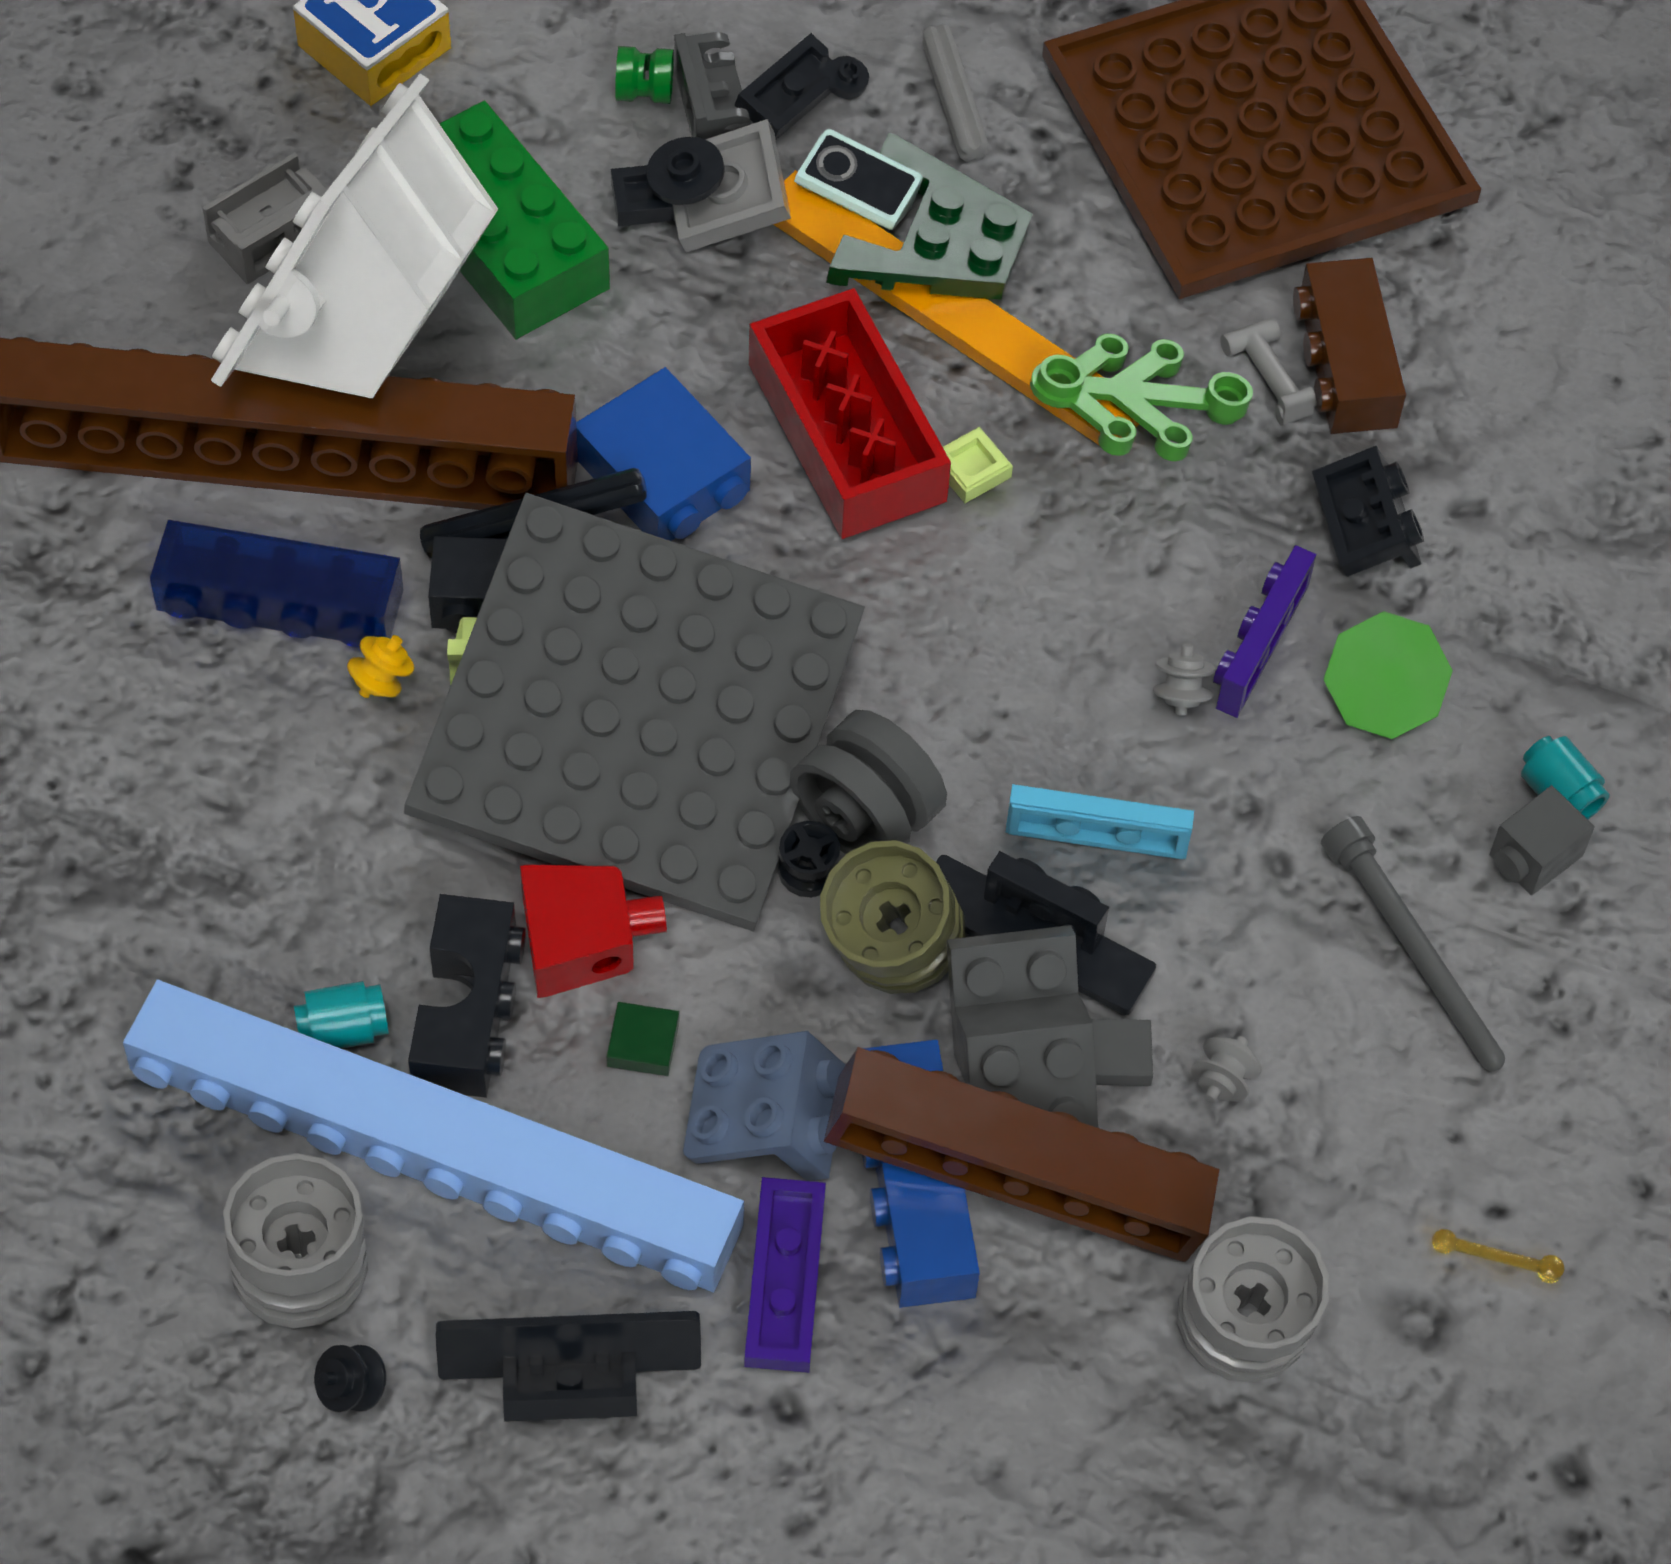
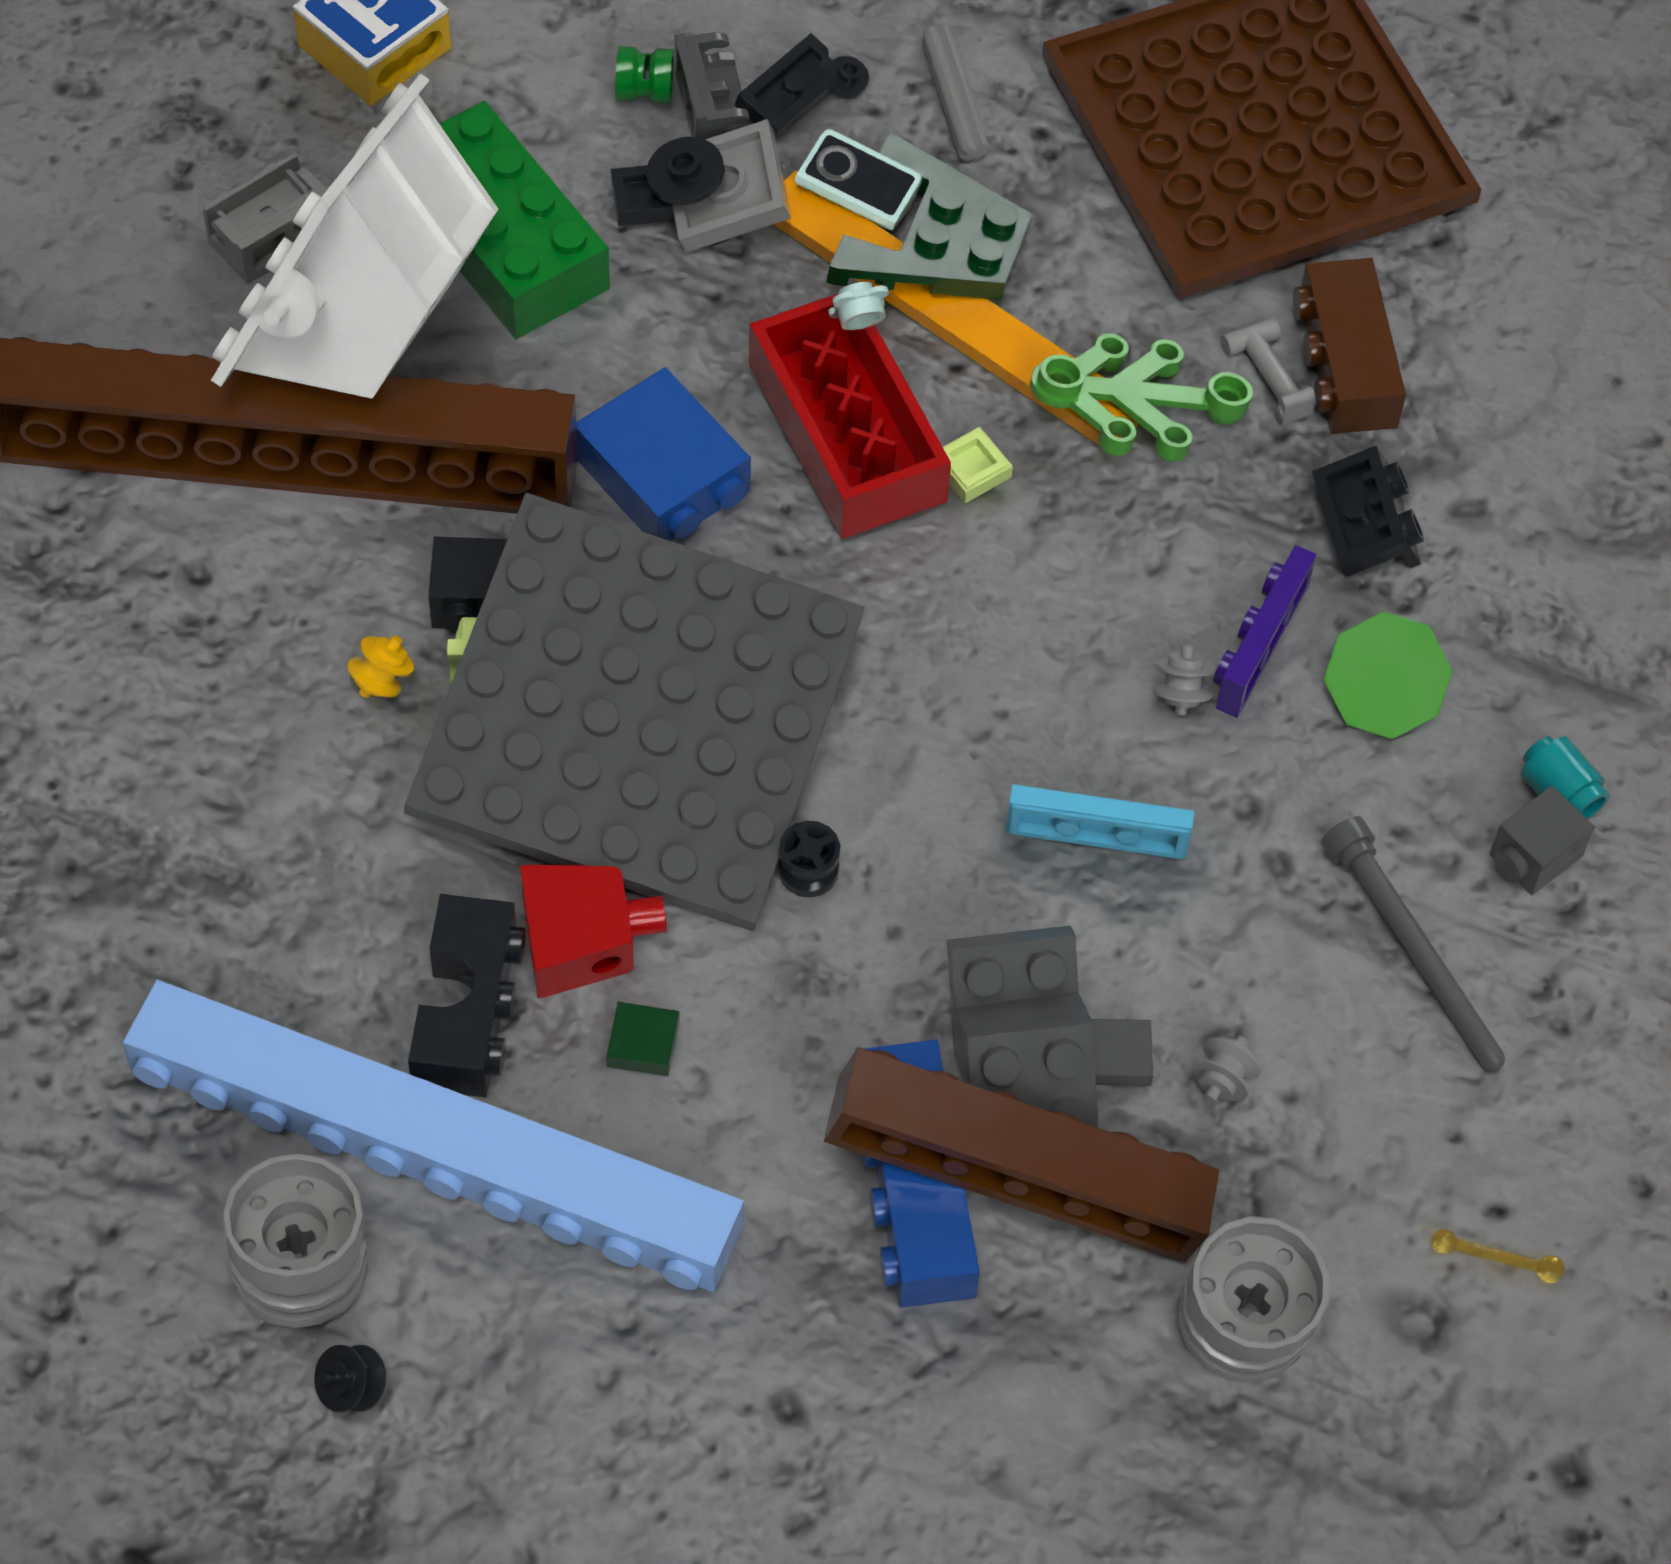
(275, 583): clear blue brick -> none
(343, 1014): teal brick -> none
(496, 522): black axle -> none
(568, 1362): black bracket -> none
(764, 1101): sand blue bracket -> none
(785, 1275): dark purple plate -> none
(859, 305): none -> light aqua plate
(869, 782): dark grey wheel -> none
(873, 889): olive wheel -> none
(1024, 898): black bracket -> none

